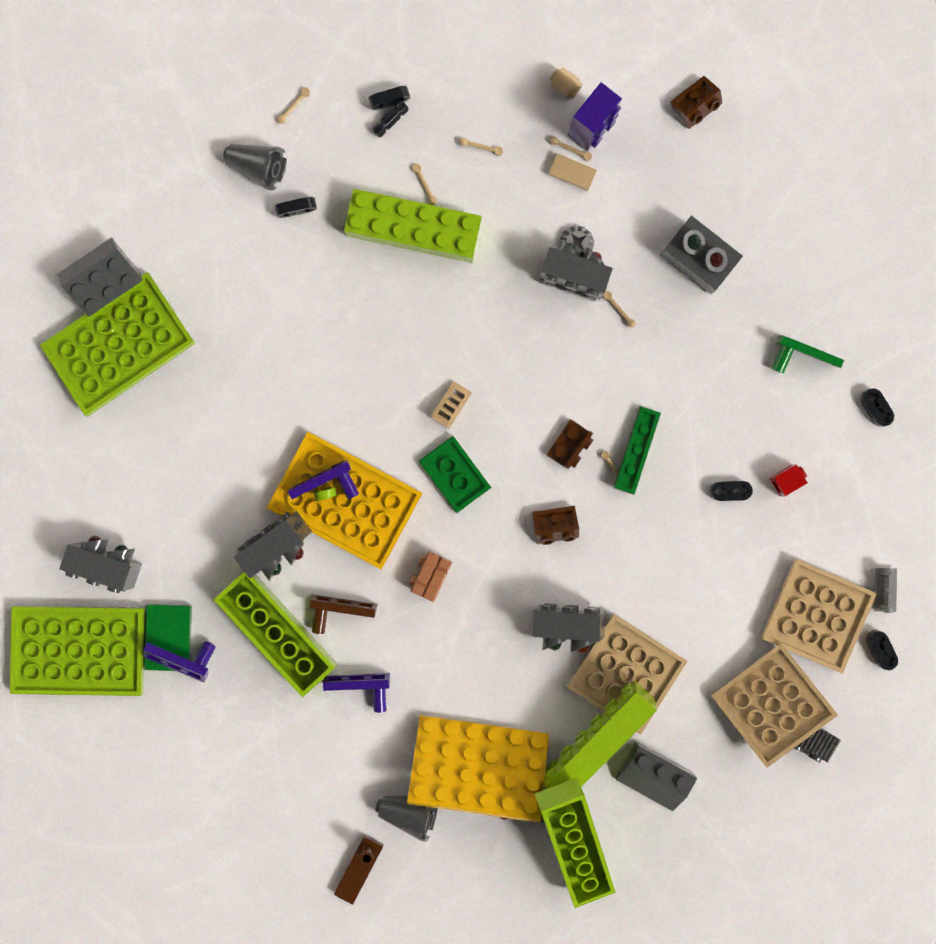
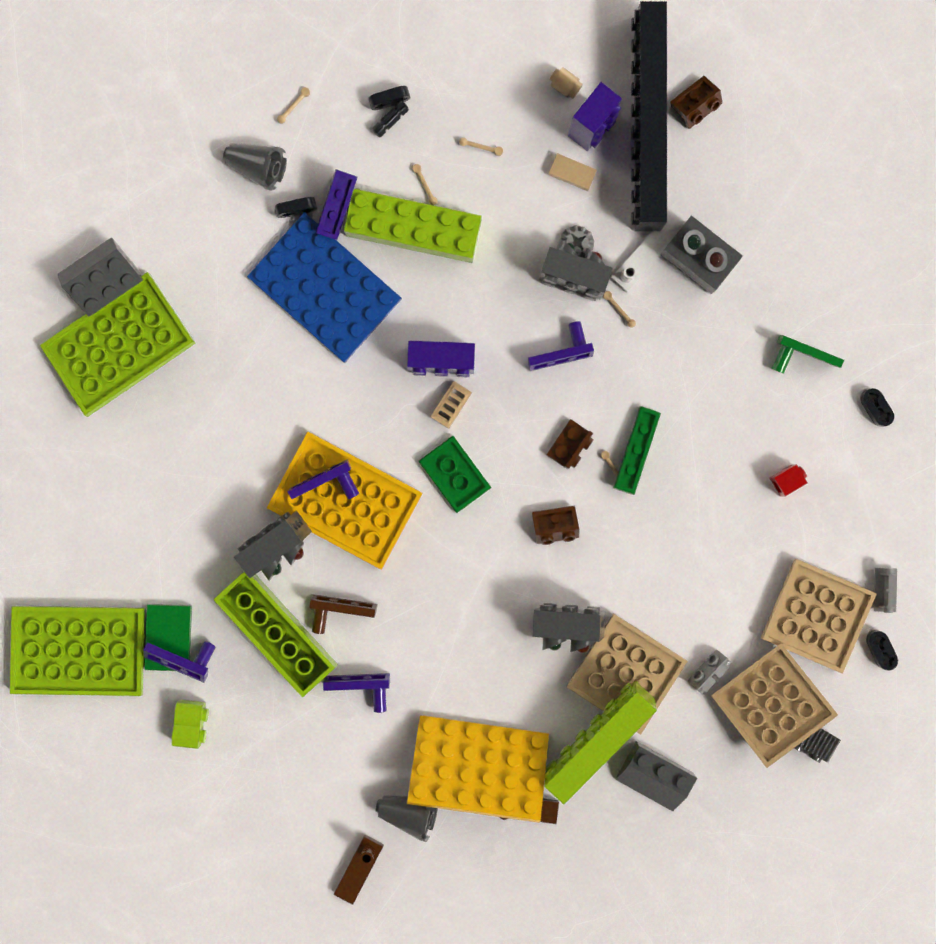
(100, 566): dark grey piece -> none
(189, 723): none -> lime brick
(324, 288): none -> blue plate
(325, 493): lime tile -> none
(336, 204): none -> dark purple piece
(431, 575): nougat brick -> none
(441, 358): none -> dark purple brick
(575, 842): lime brick -> none
(579, 351): none -> dark purple piece
(586, 156): tan hinge -> none
(640, 260): none -> white piece
(650, 116): none -> black brick
(715, 664): none -> light grey hinge
(731, 496): black beam -> none

